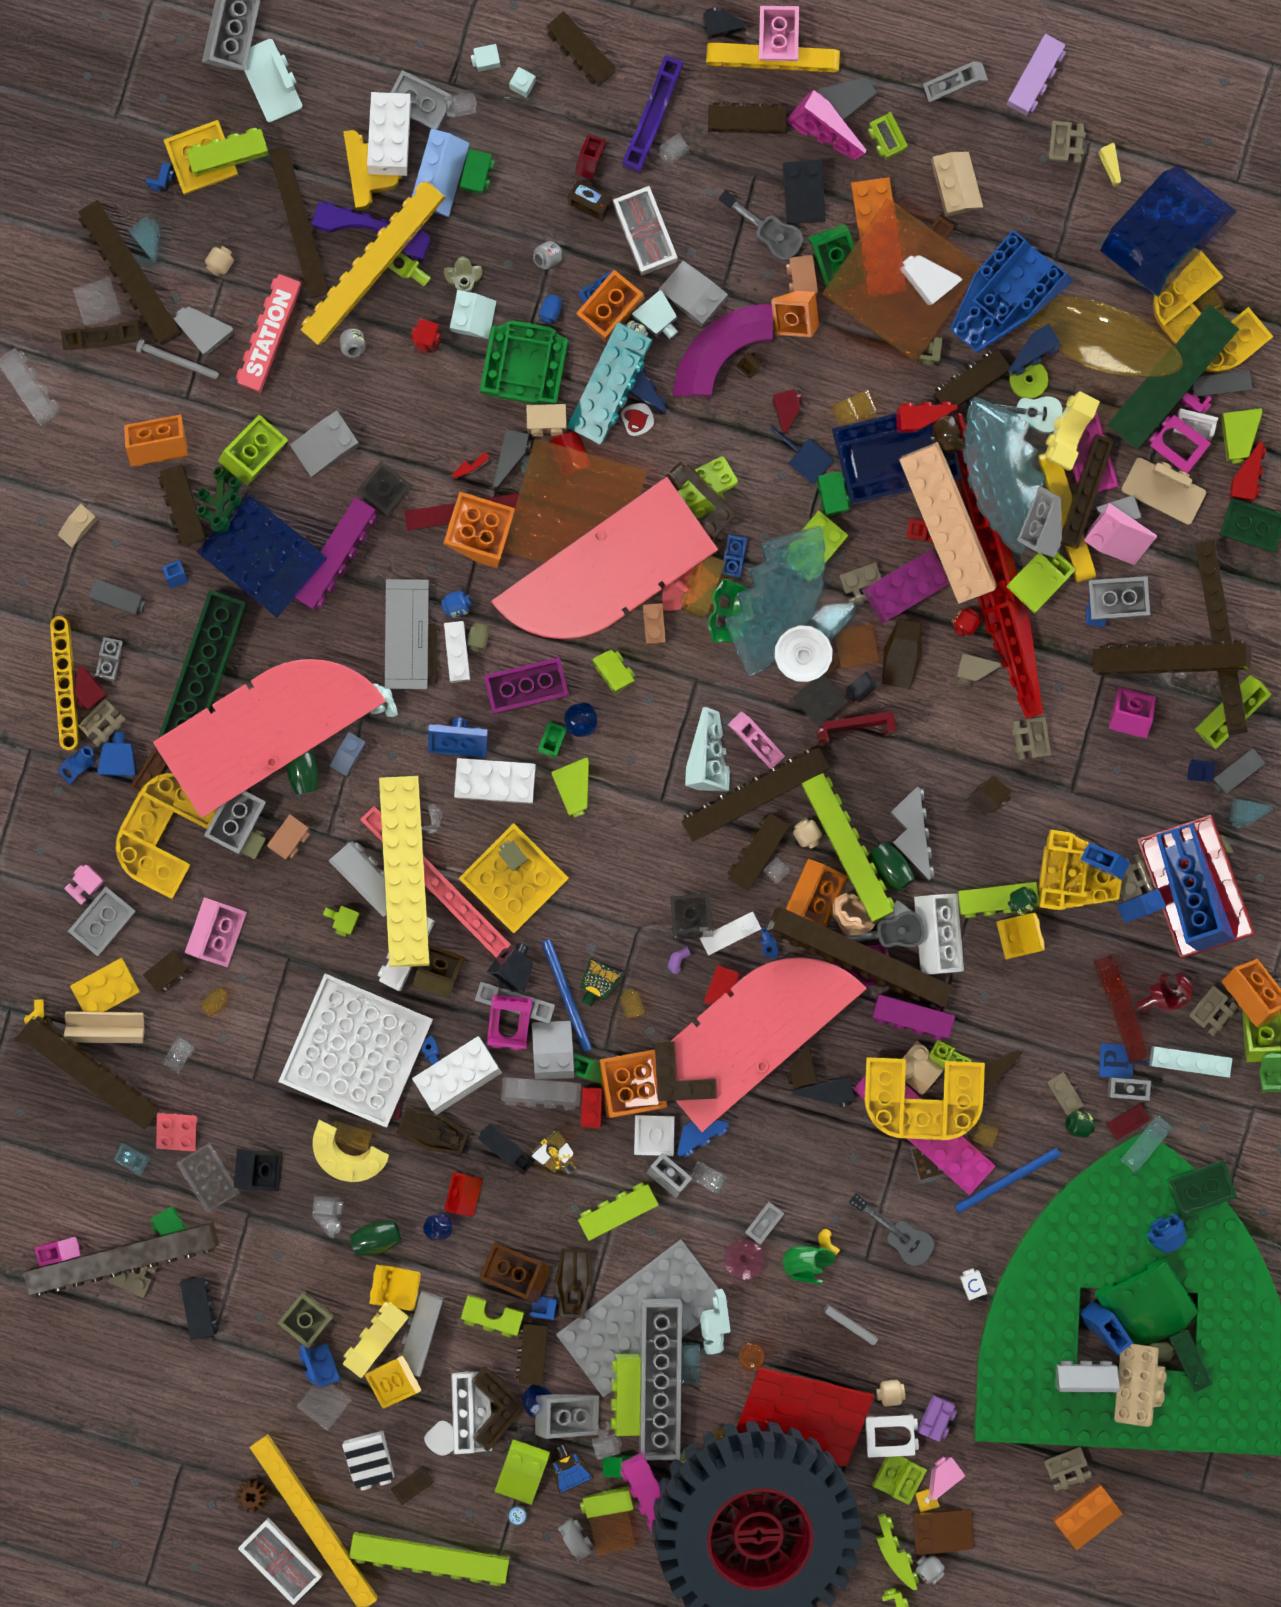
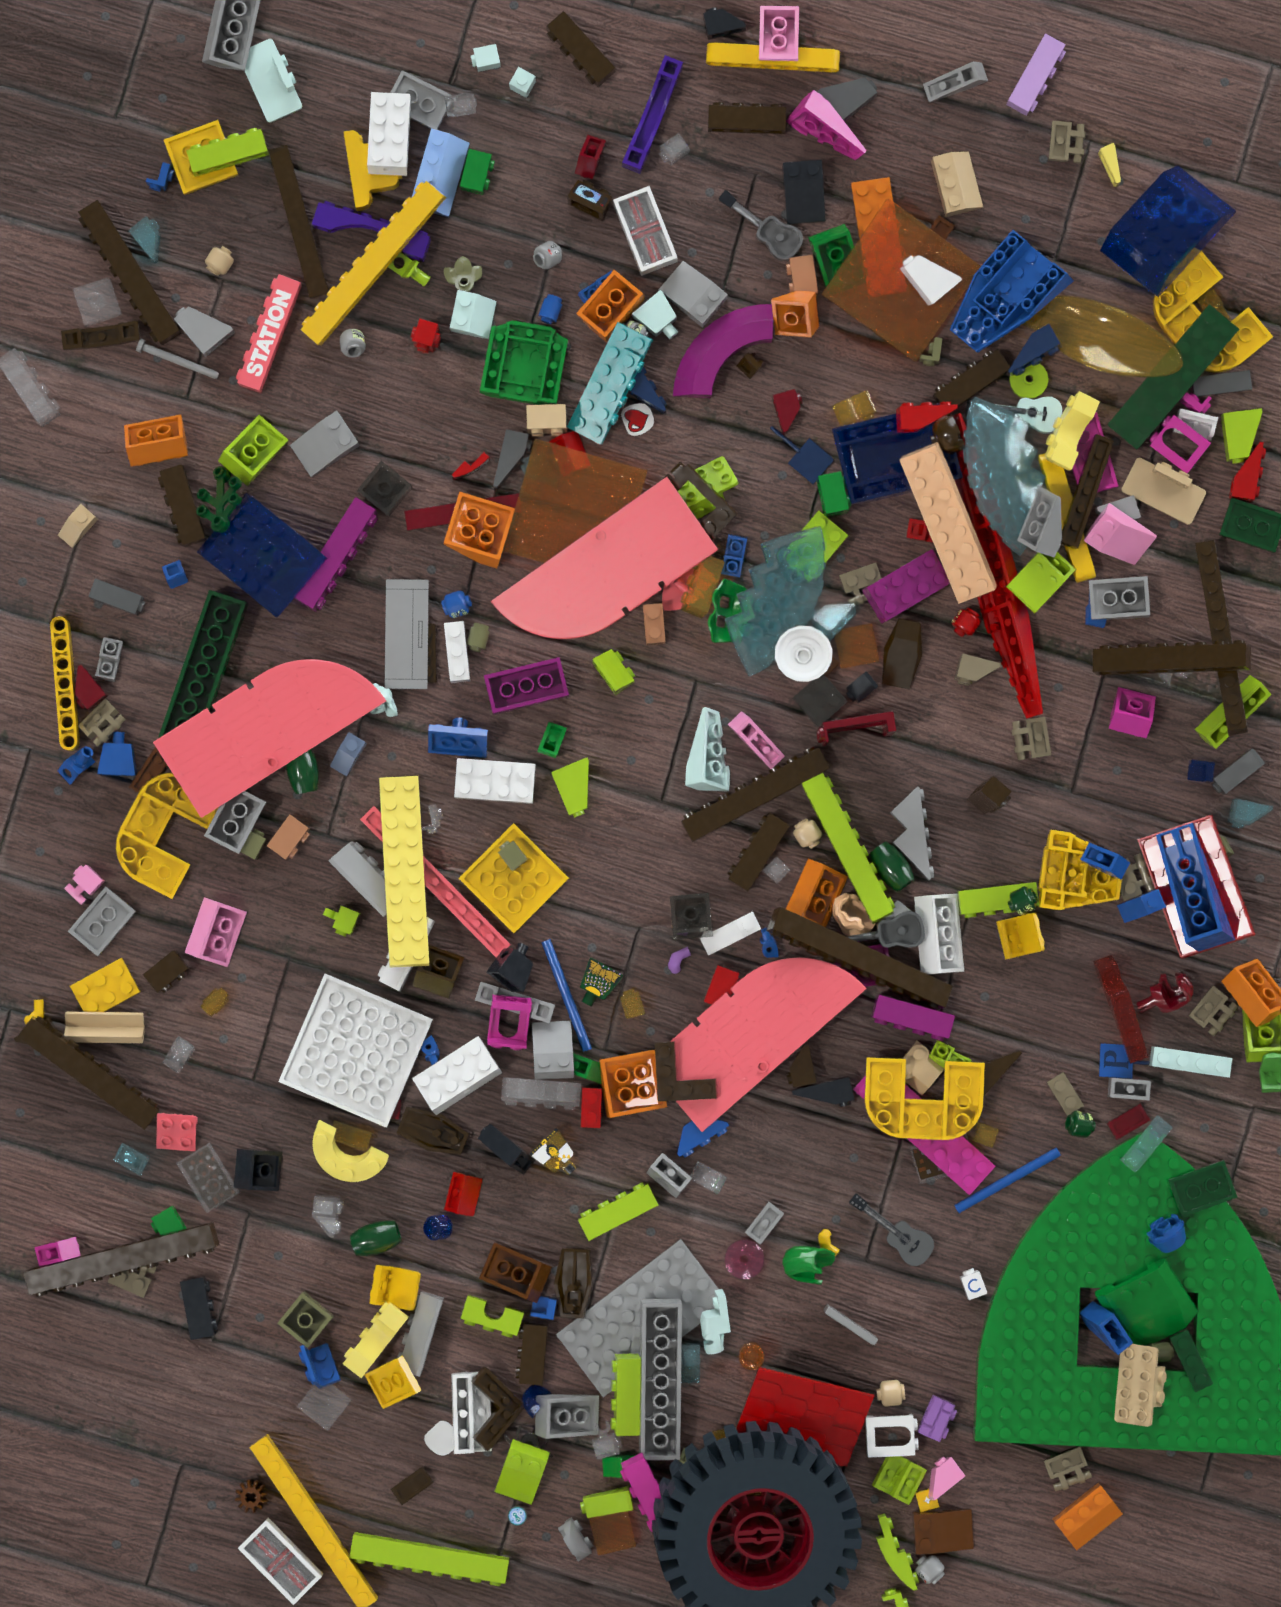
(368, 1460): slope -> none
(569, 1469): torso -> none
(580, 719): clear blue helmet -> none
(654, 1135): white plate -> none
(887, 136): lime window -> none
(1087, 1377): slope -> none

